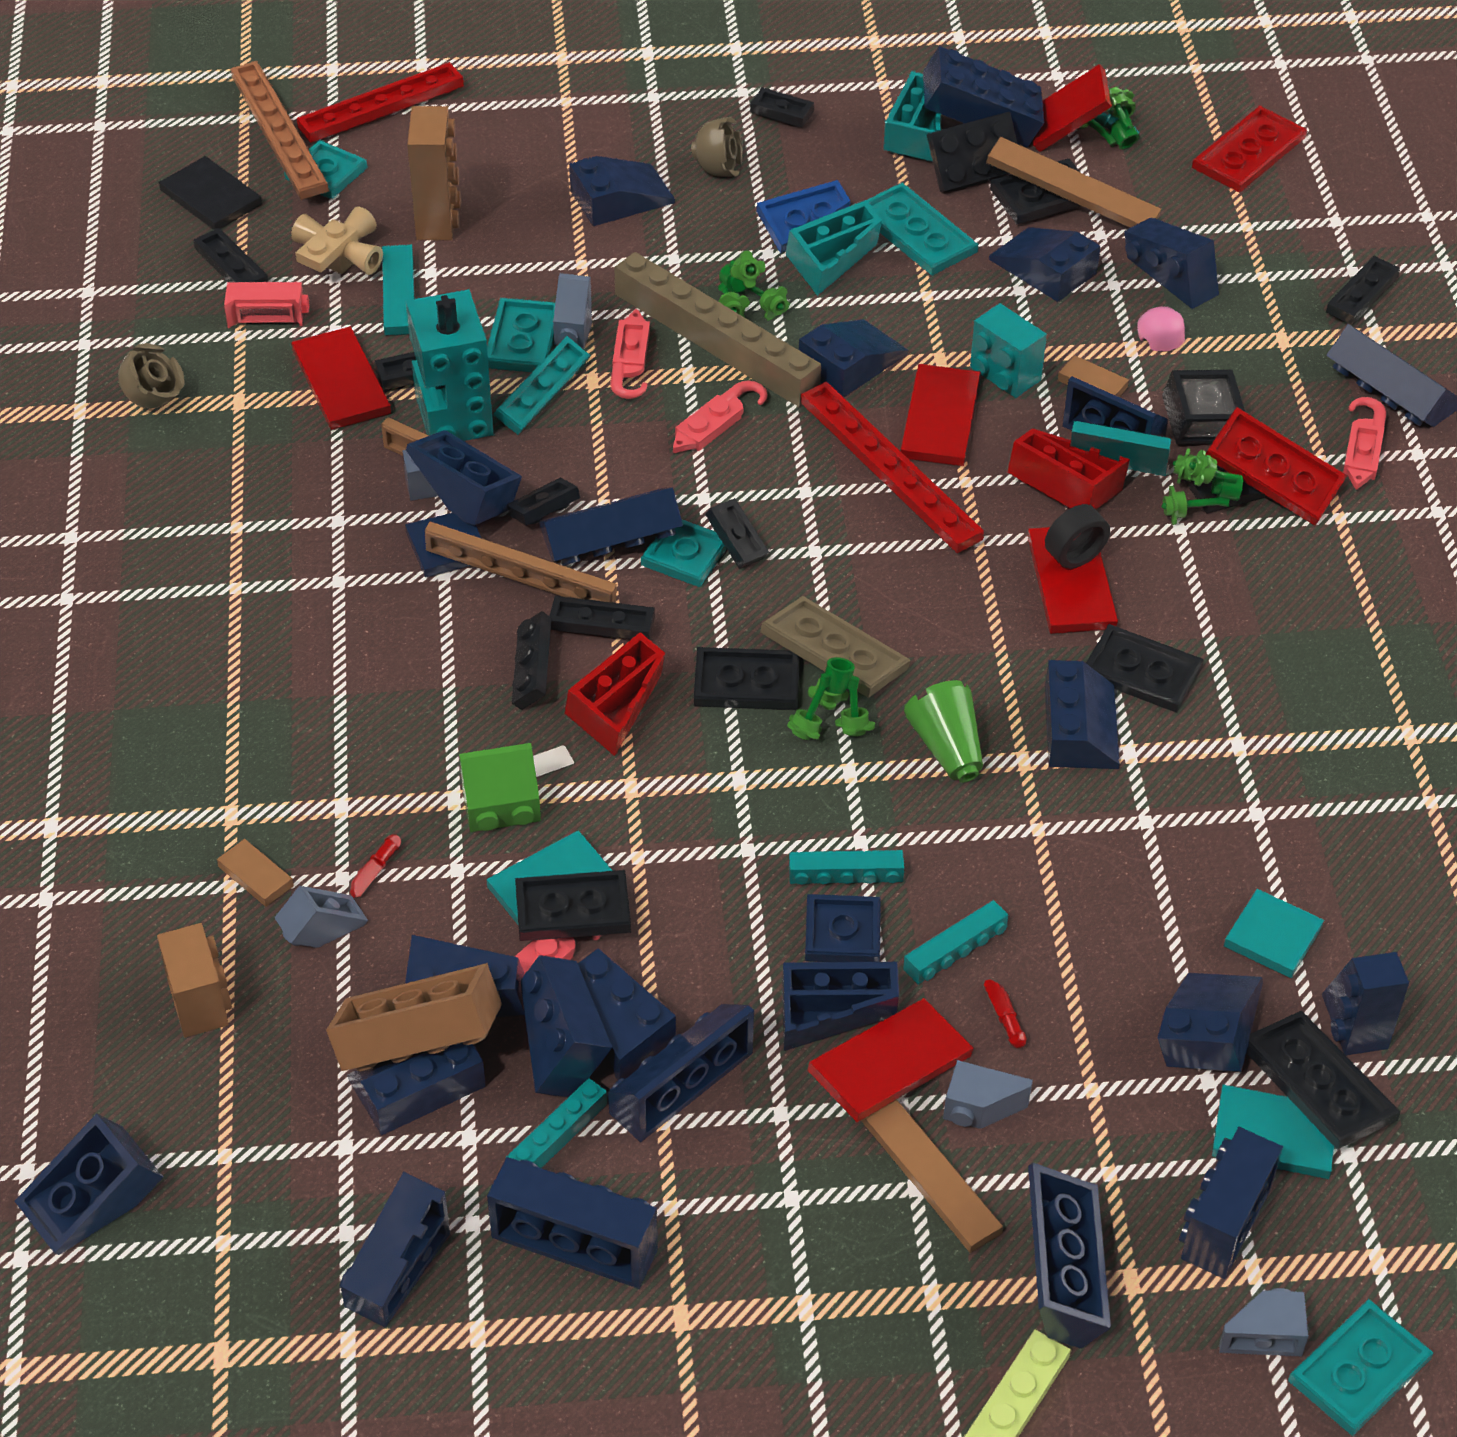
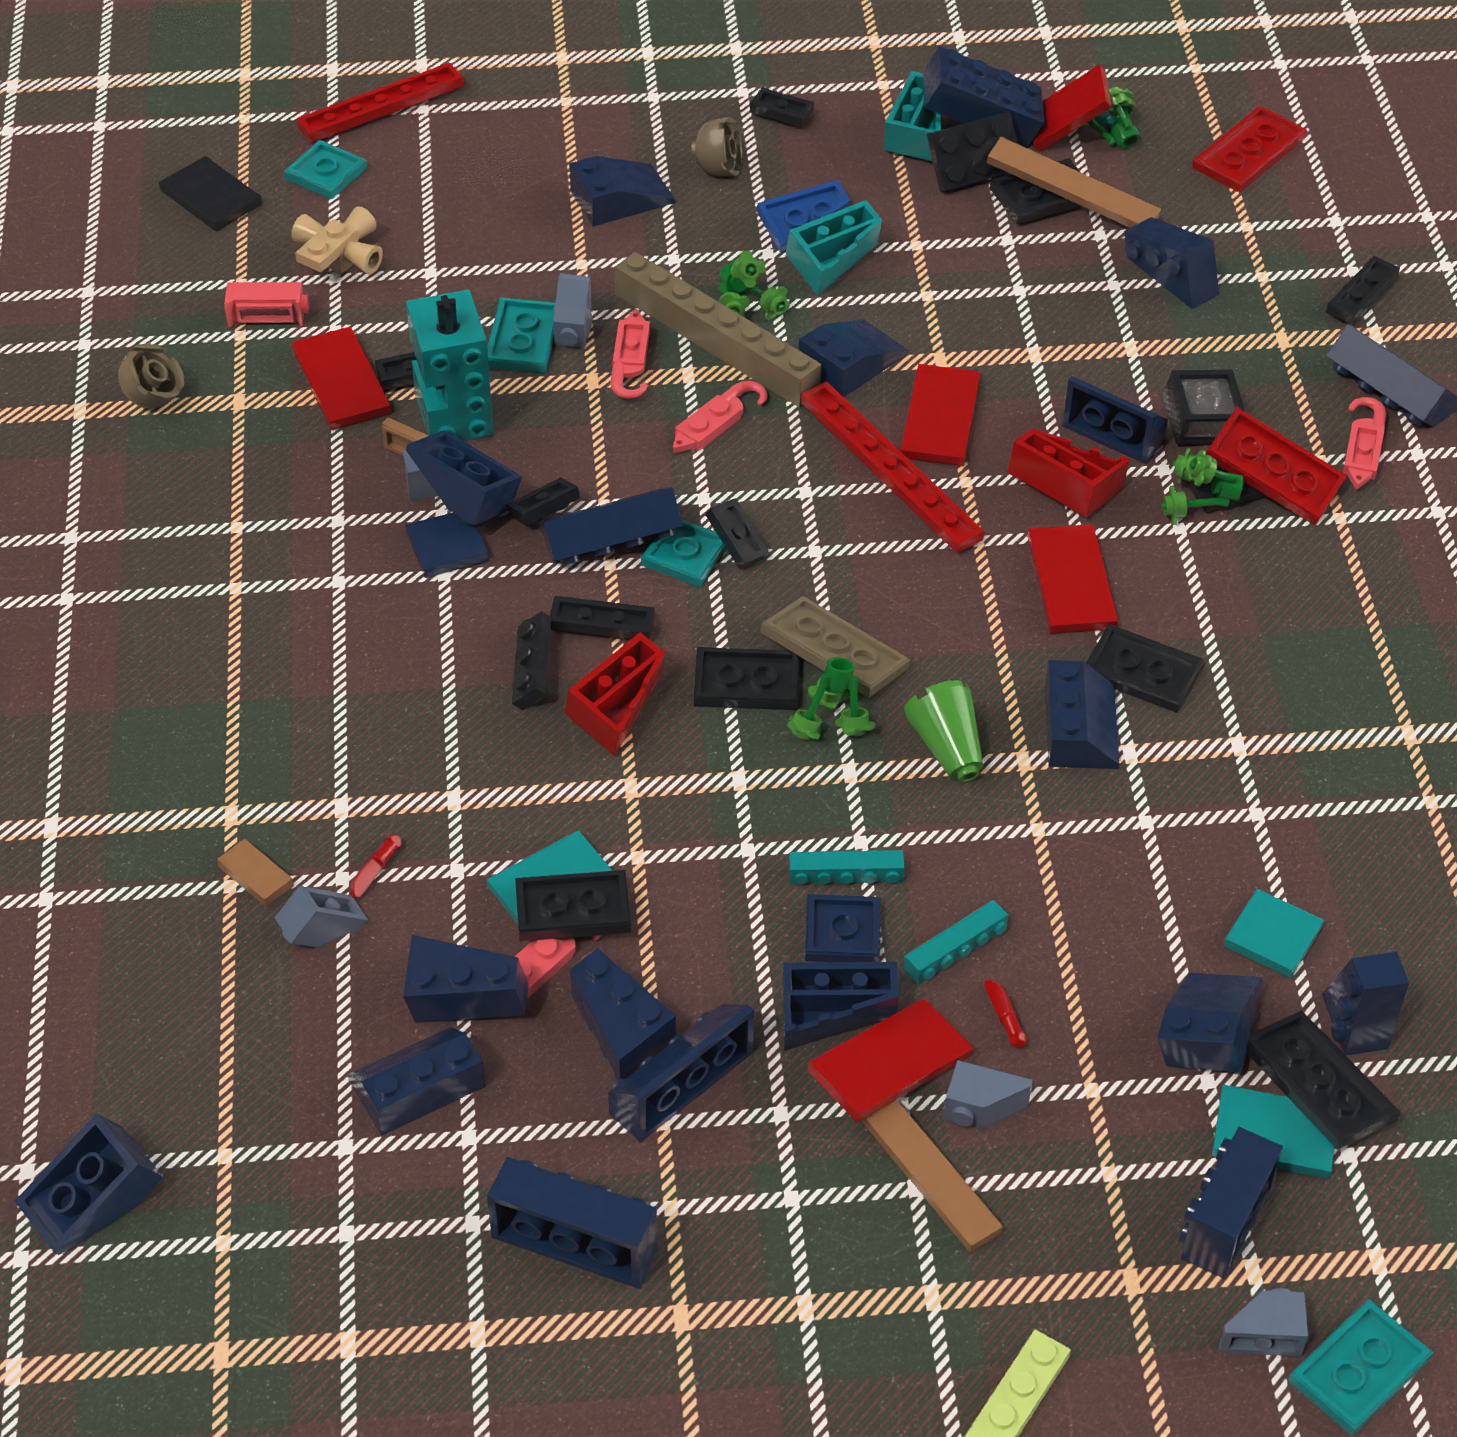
(195, 979): medium nougat brick -> none
(228, 258): black plate -> none
(279, 130): nougat tile -> none
(396, 1250): dark blue wedge -> none
(397, 287): teal tile -> none
(414, 1018): medium nougat brick -> none
(433, 172): medium nougat brick -> none
(500, 787): bright green slope -> none
(517, 565): medium nougat tile -> none
(542, 385): teal tile -> none
(552, 760): white sticker -> none
(562, 1026): dark blue wedge -> none
(562, 1124): teal piece -> none
(921, 229): teal tile -> none
(1008, 350): teal brick -> none
(1049, 260): dark blue slope -> none
(1068, 1256): dark blue slope -> none
(1092, 537): black tyre -> none
(1093, 375): medium nougat tile -> none
(1145, 451): teal tile -> none
(1162, 328): bright pink hair -> none

